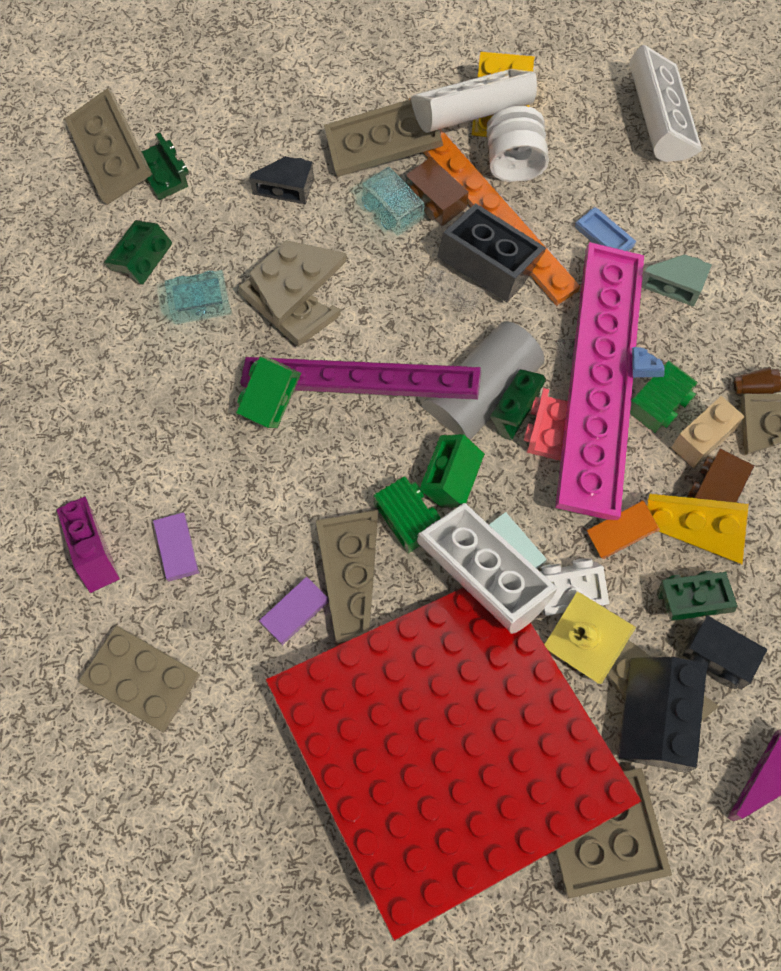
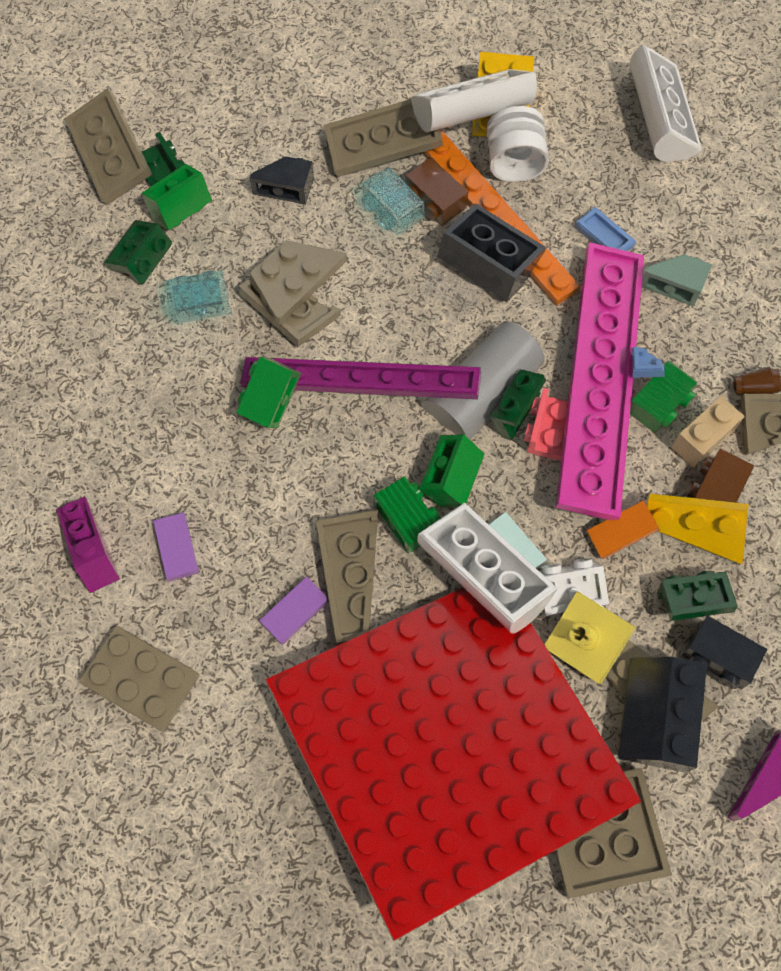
(177, 196): none -> green brick

